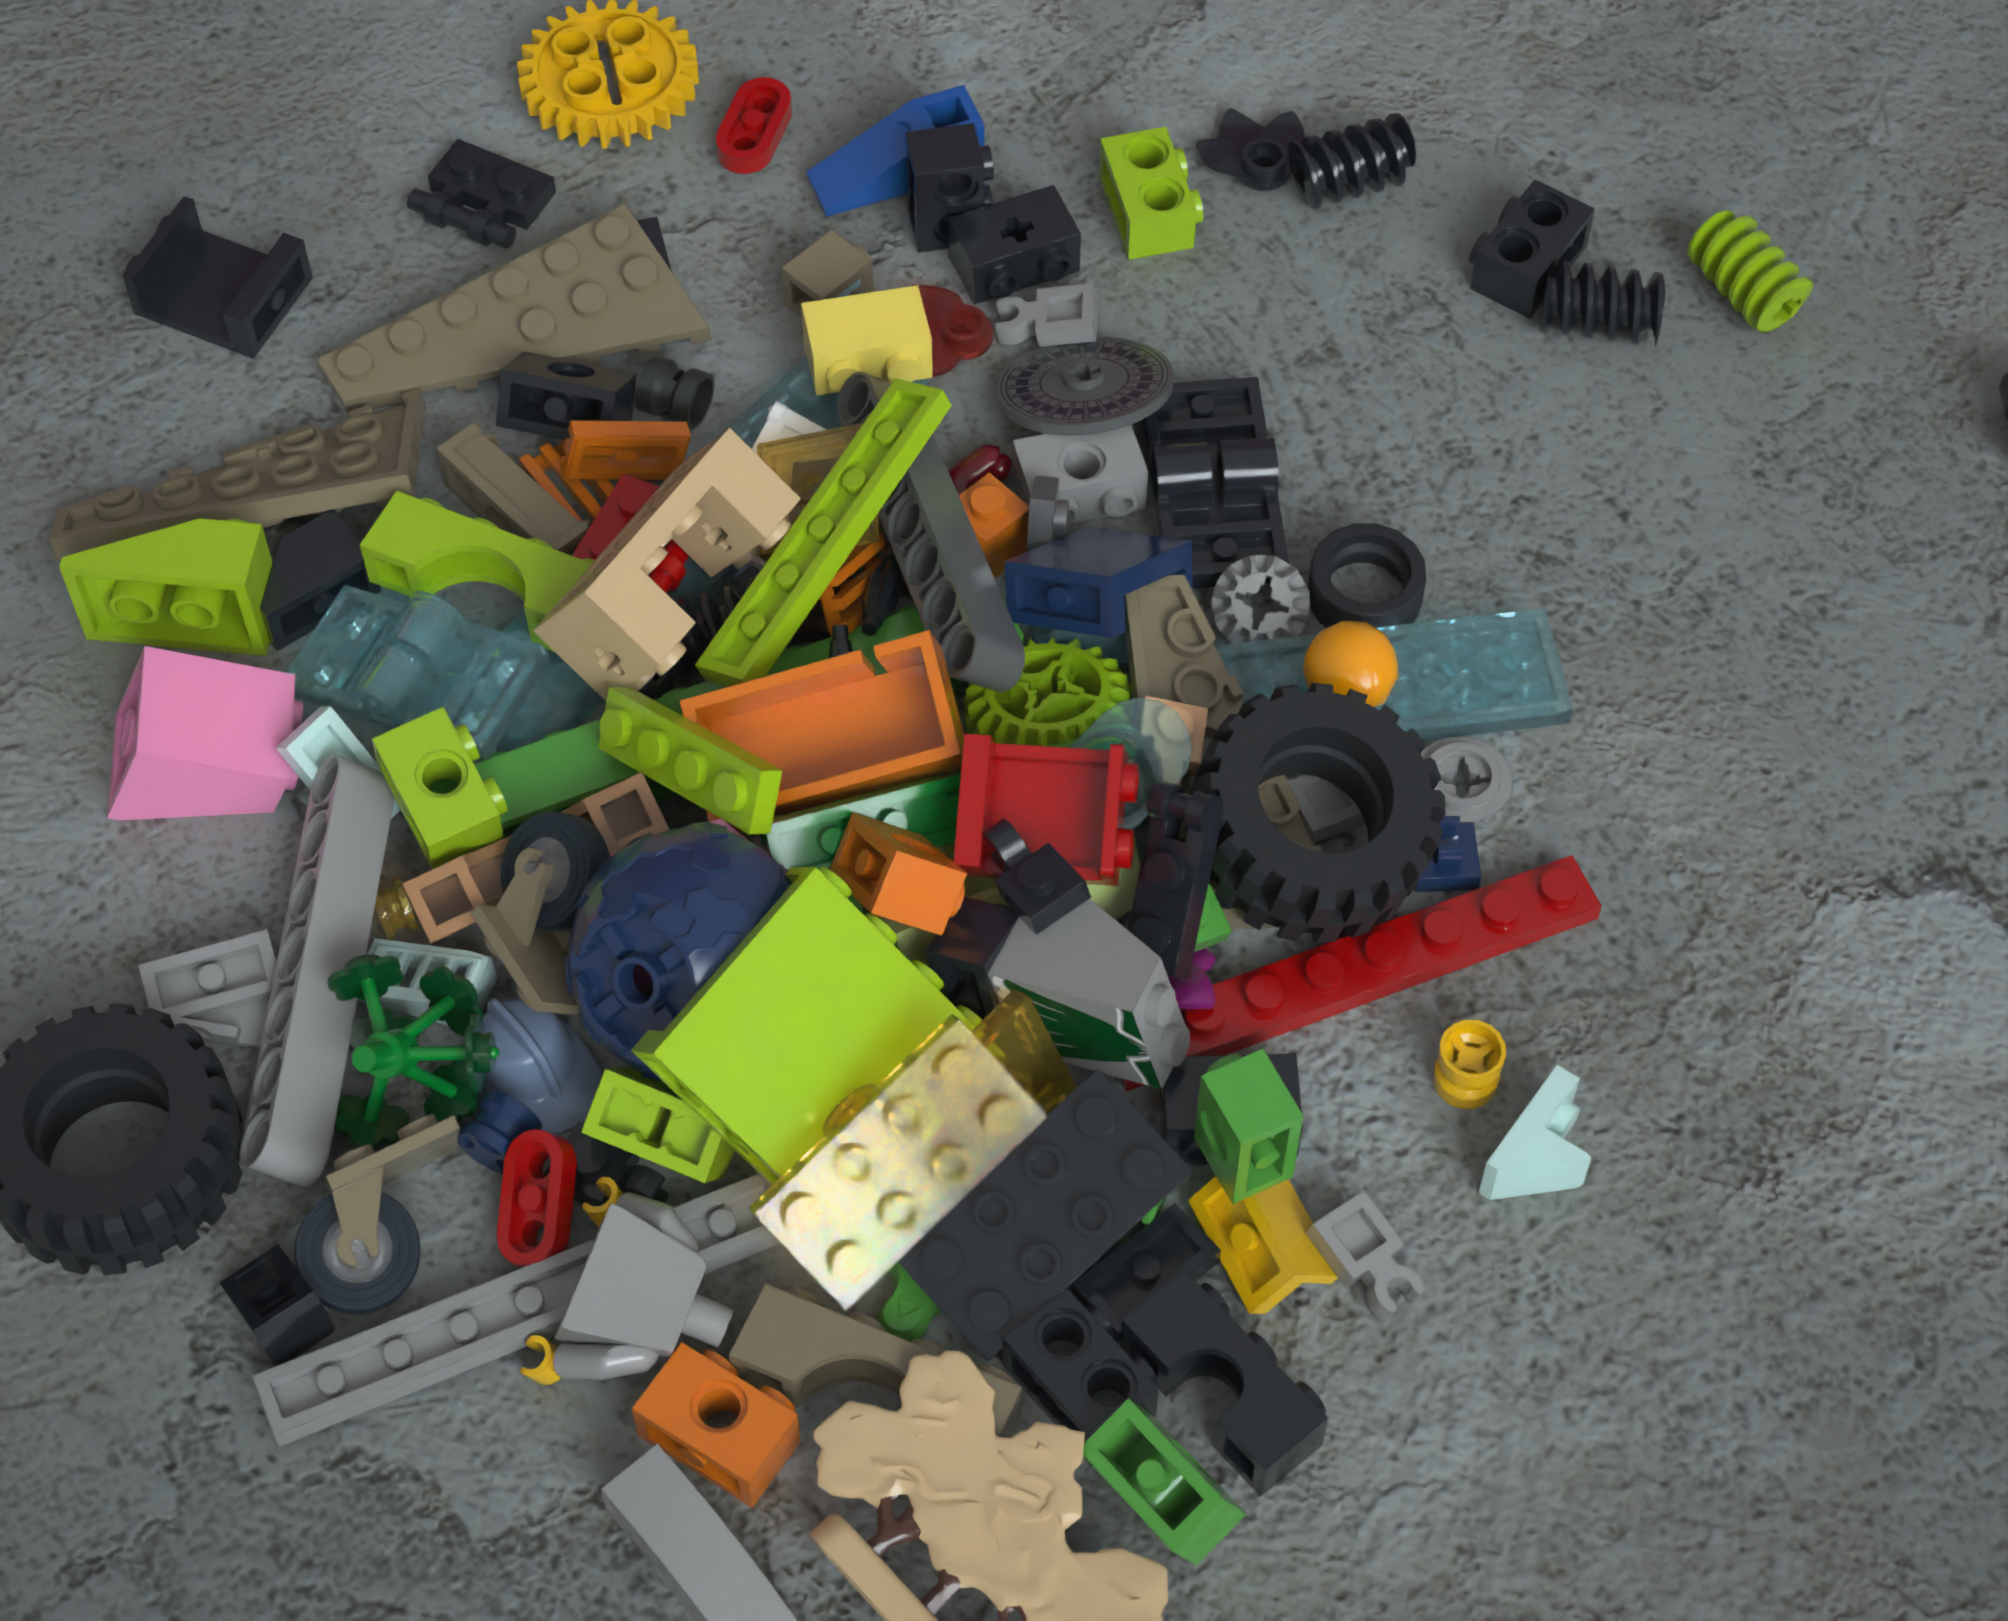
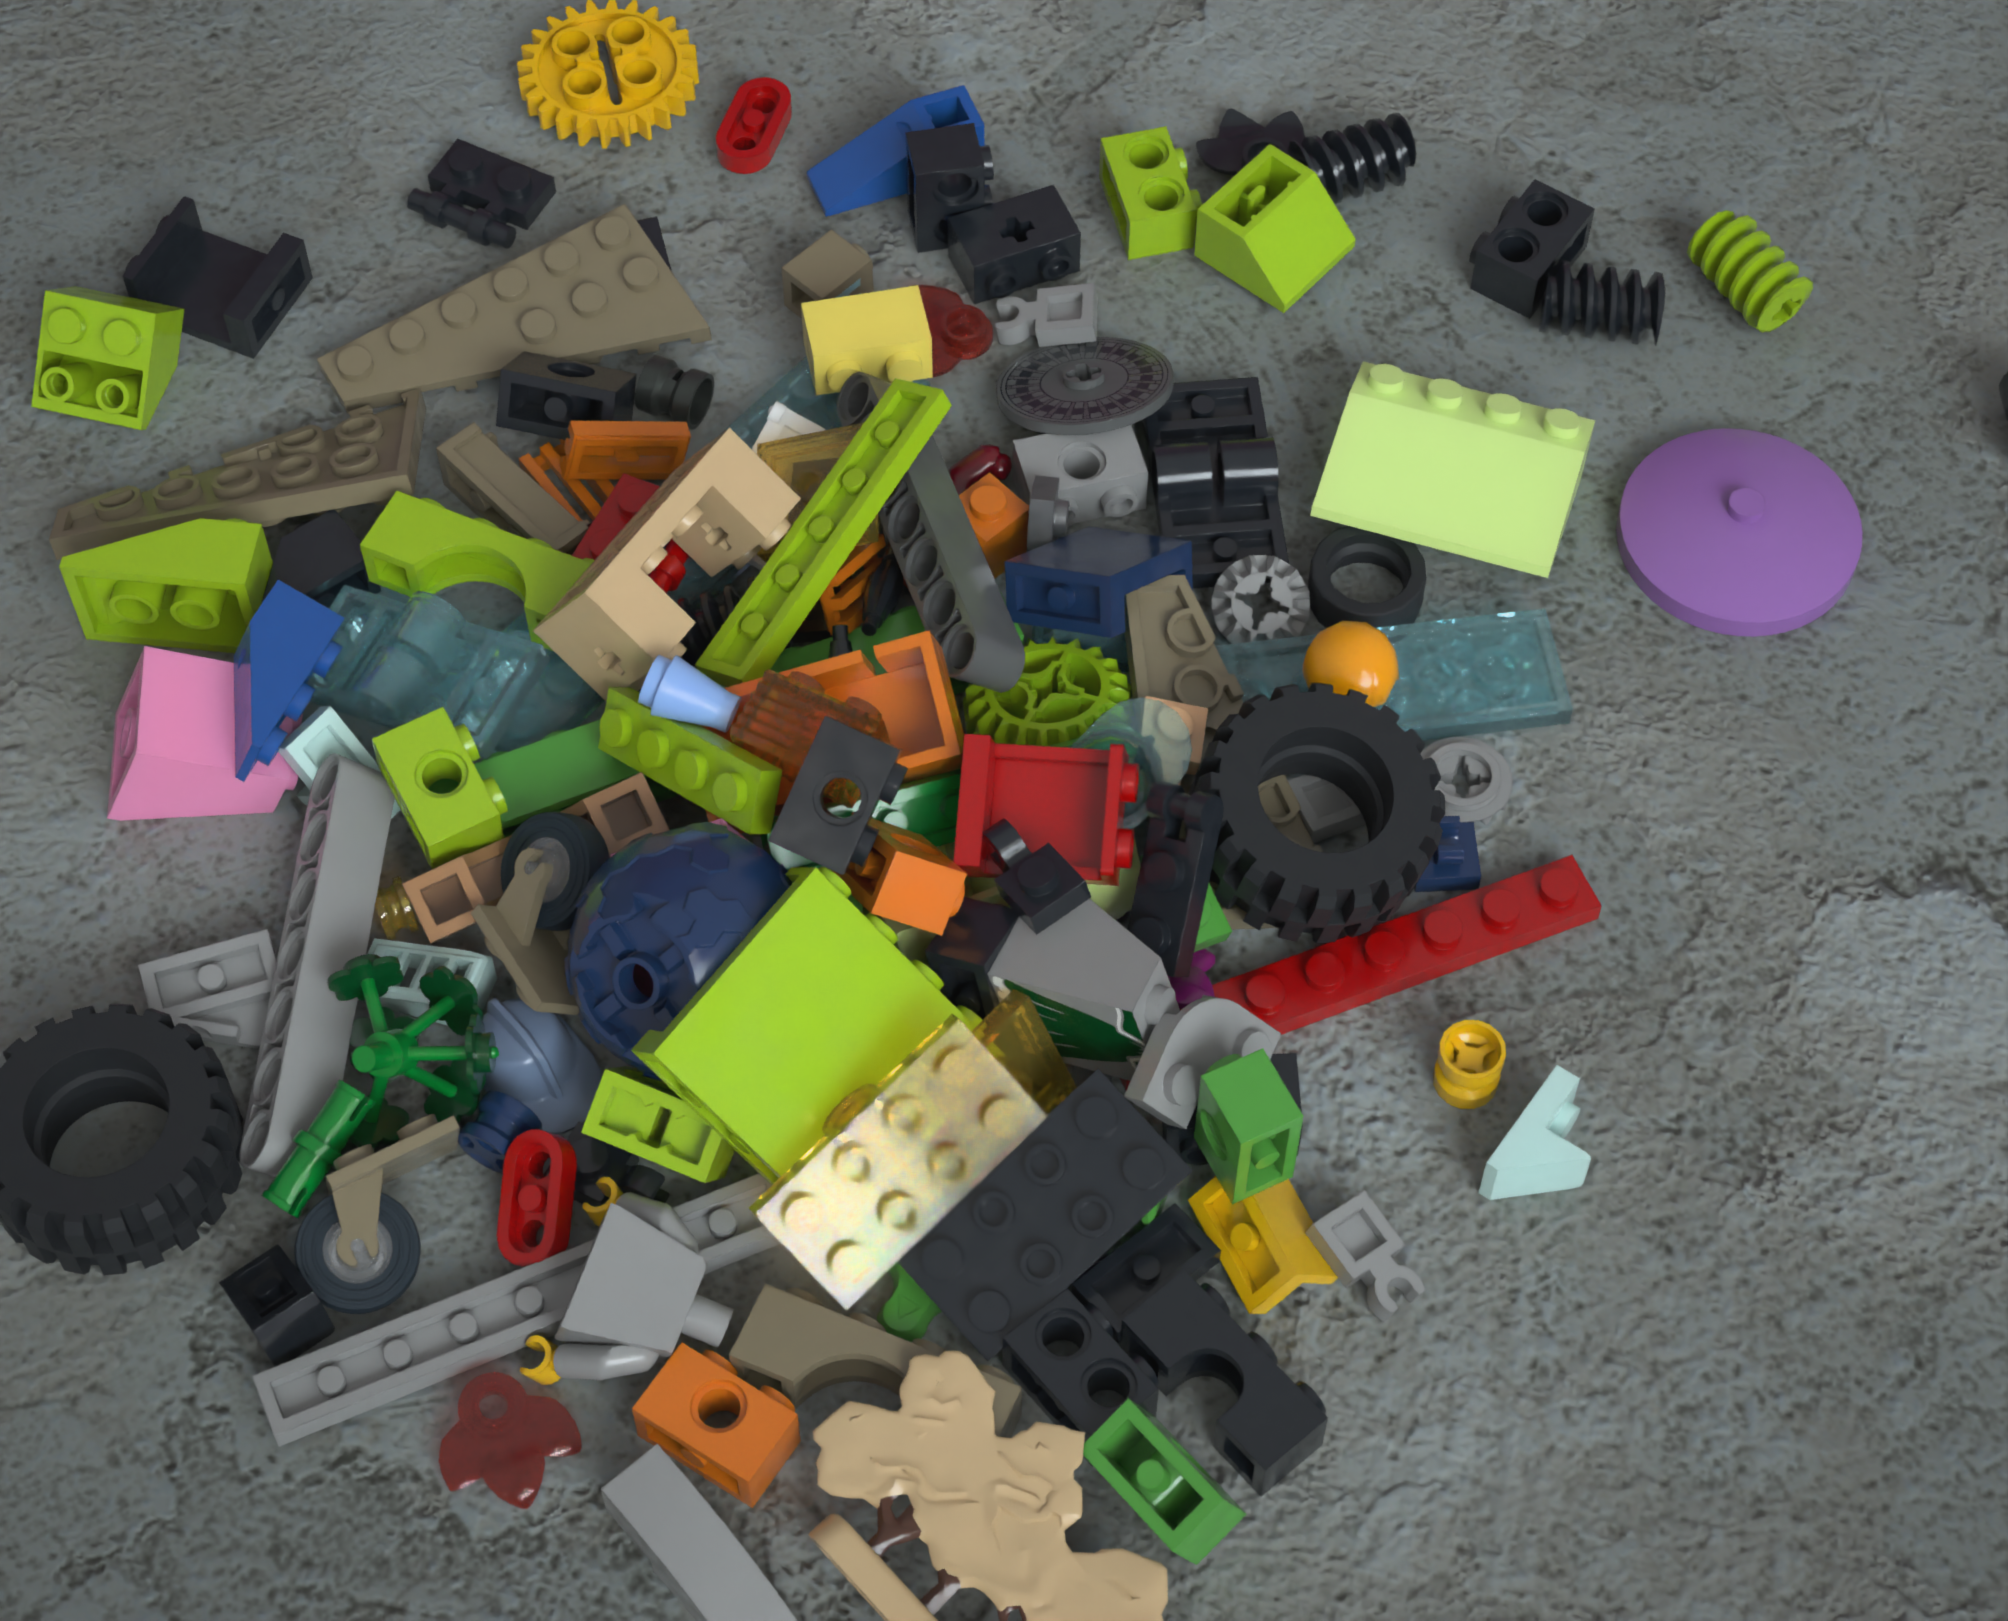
(105, 355): none -> lime slope
(272, 669): none -> blue slope
(318, 1149): none -> green pin
(506, 1449): none -> clear red plate
(687, 695): none -> light blue cone
(785, 718): none -> clear orange brick
(806, 823): none -> black brick
(1184, 1049): none -> light grey plate
(1272, 229): none -> lime slope
(1454, 468): none -> yellowish green slope
(1739, 532): none -> medium lavender dish

